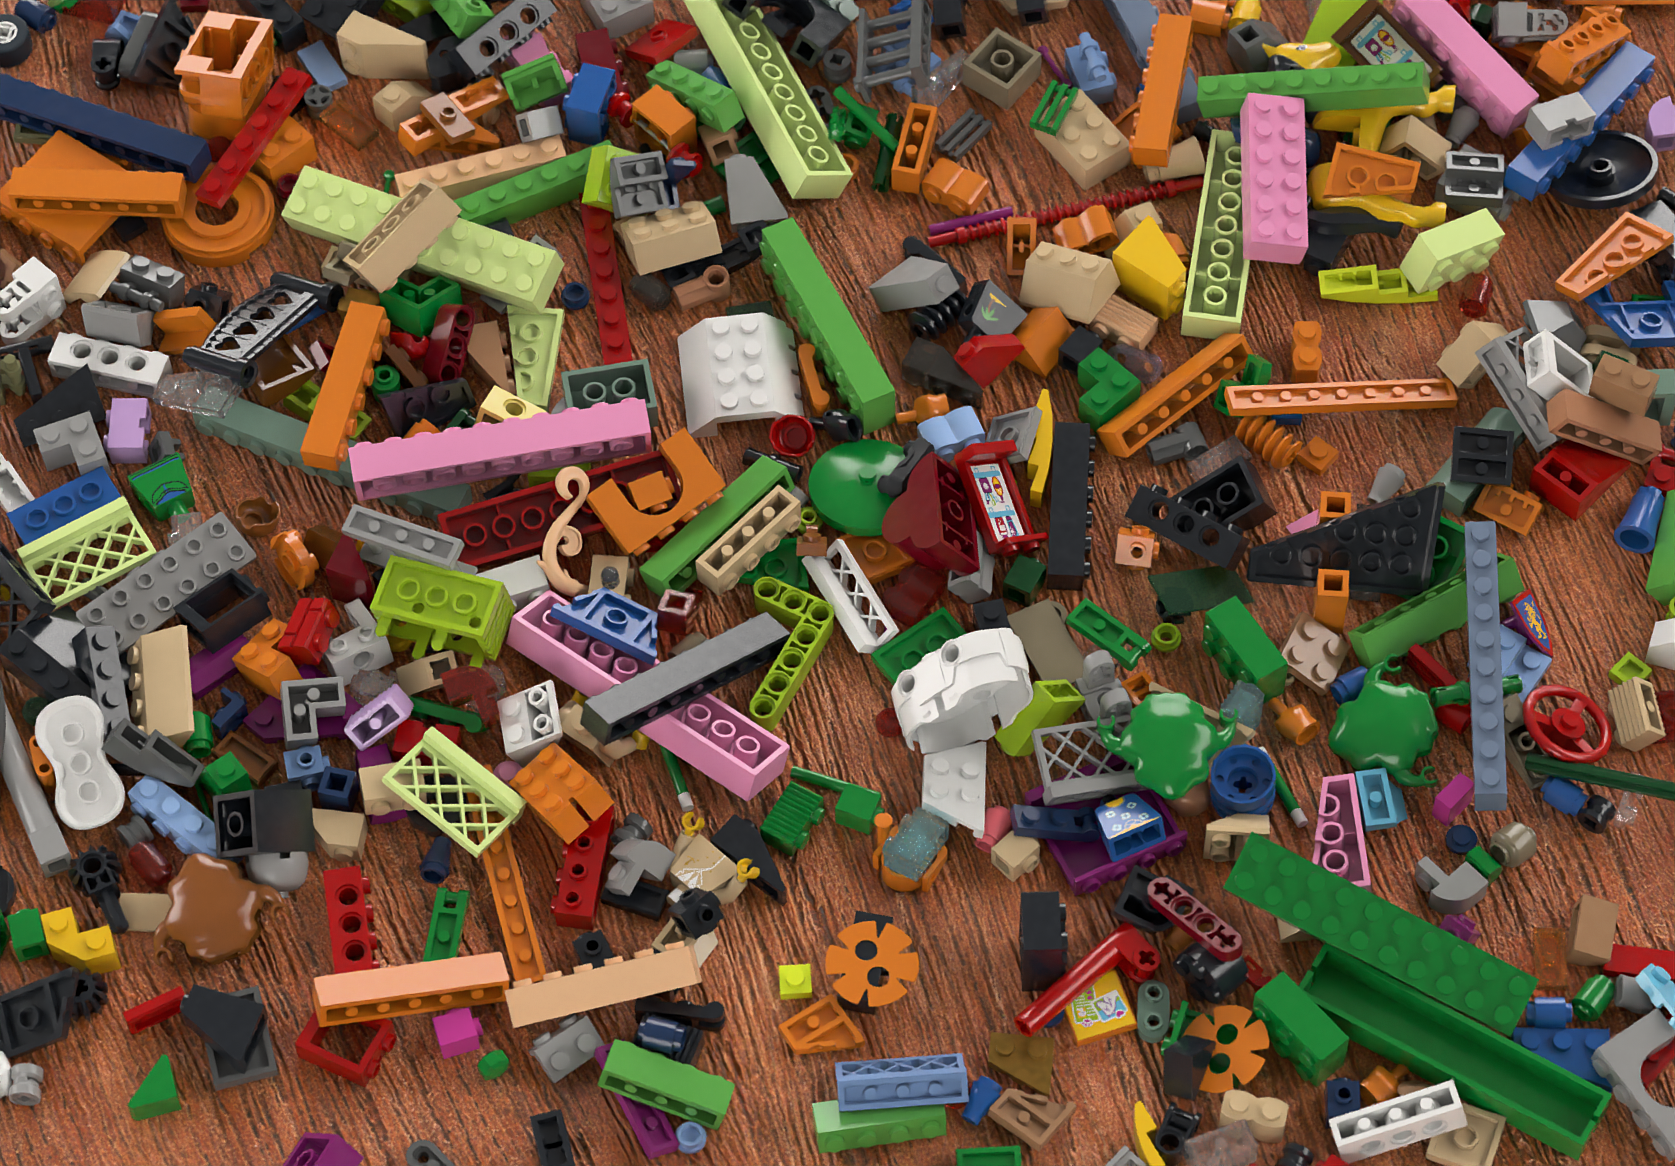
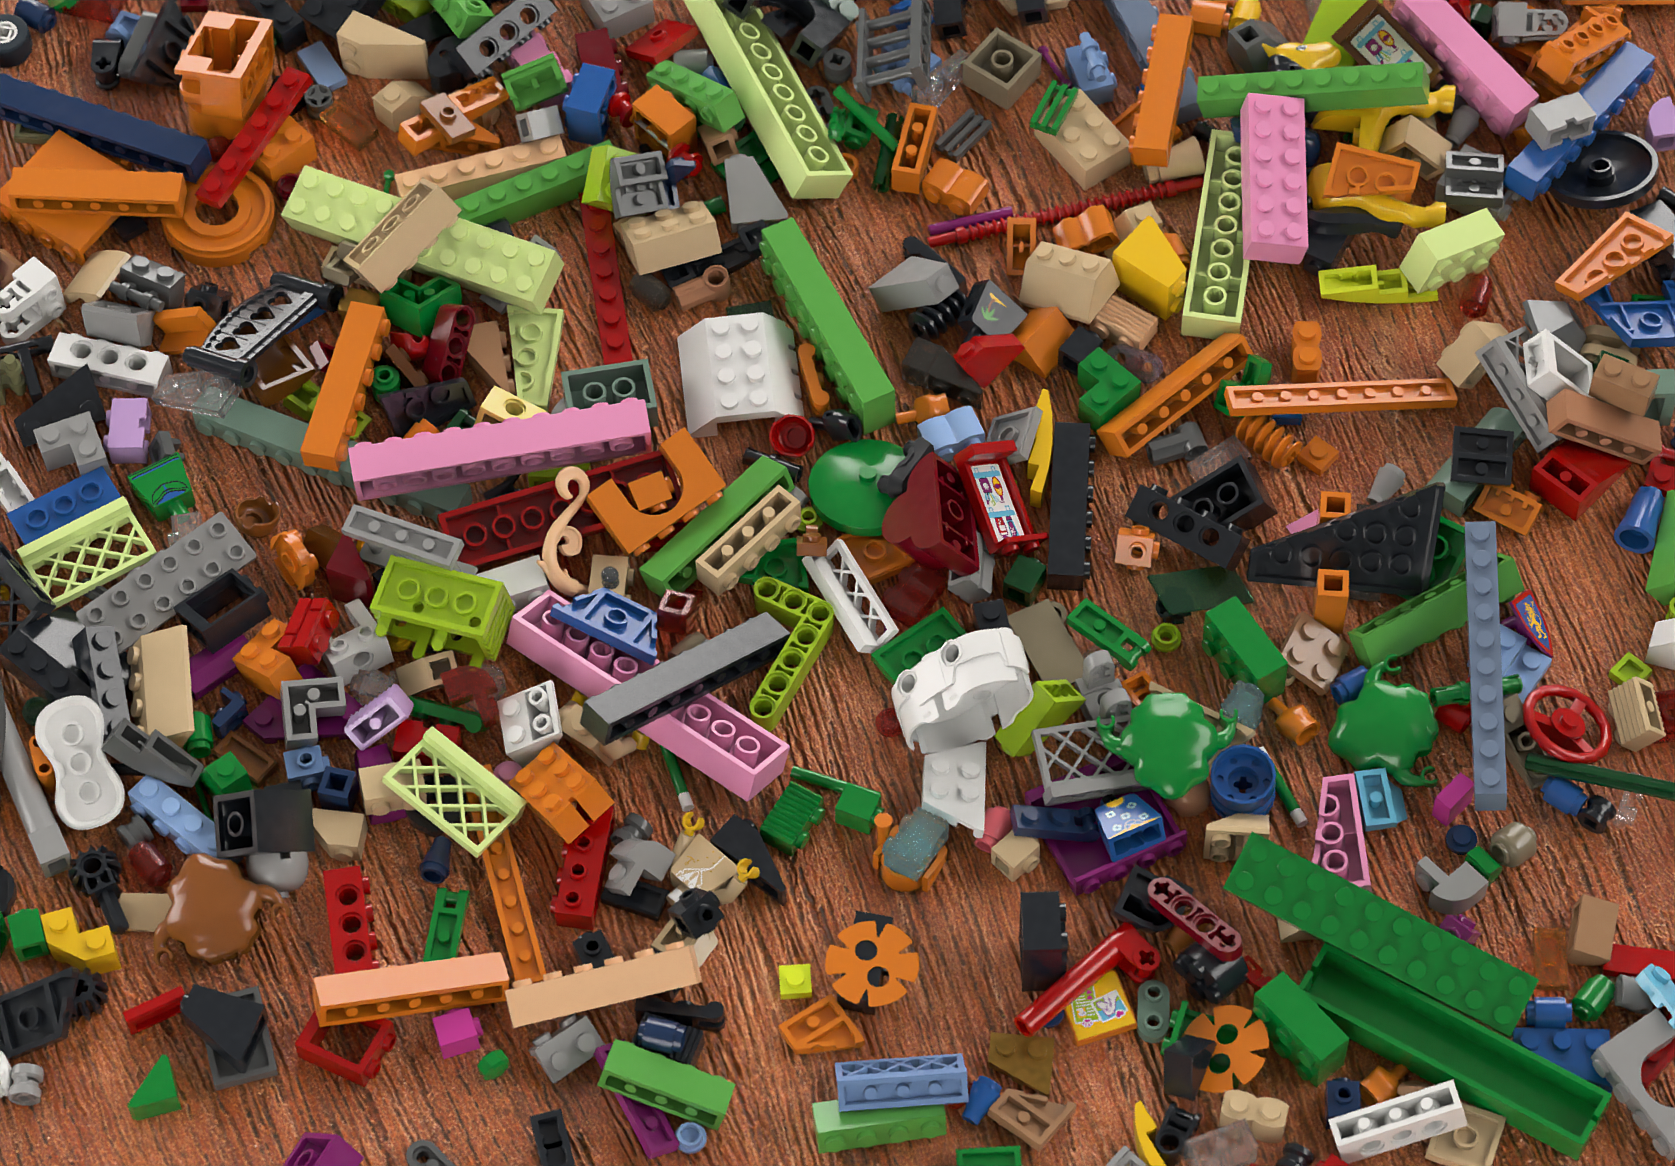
(575, 296): dark blue plate -> none
(1428, 668): red tile -> none

